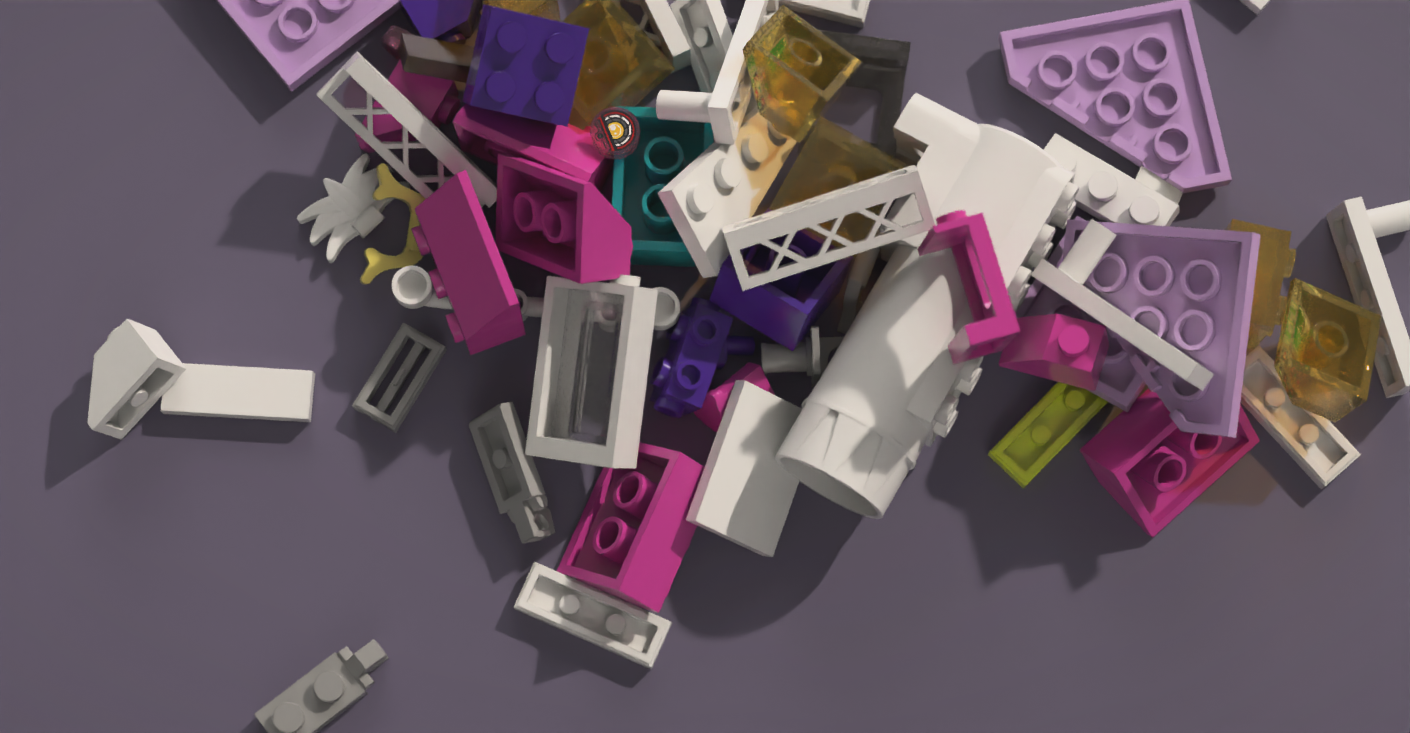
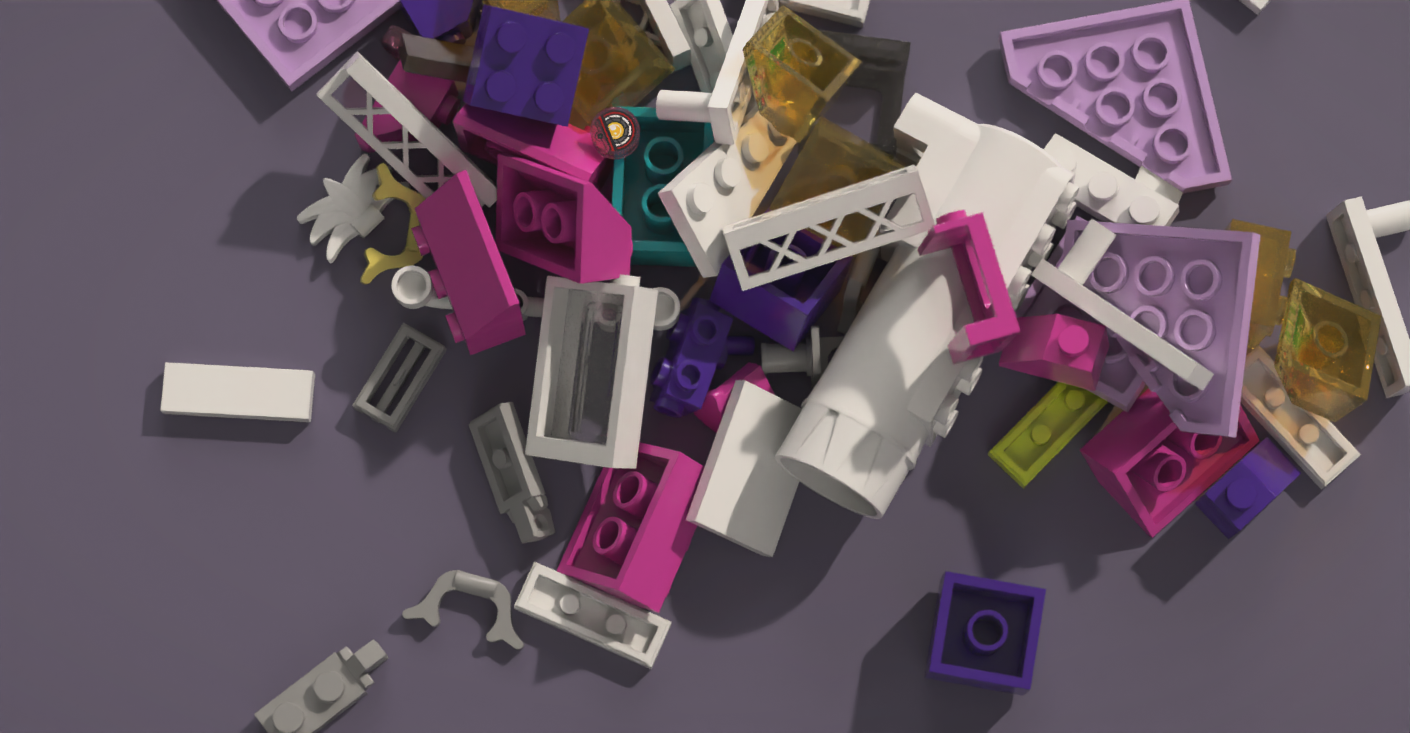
(129, 377): white slope -> none
(474, 585): none -> light grey helmet
(985, 633): none -> dark purple brick
(1247, 488): none -> dark purple slope

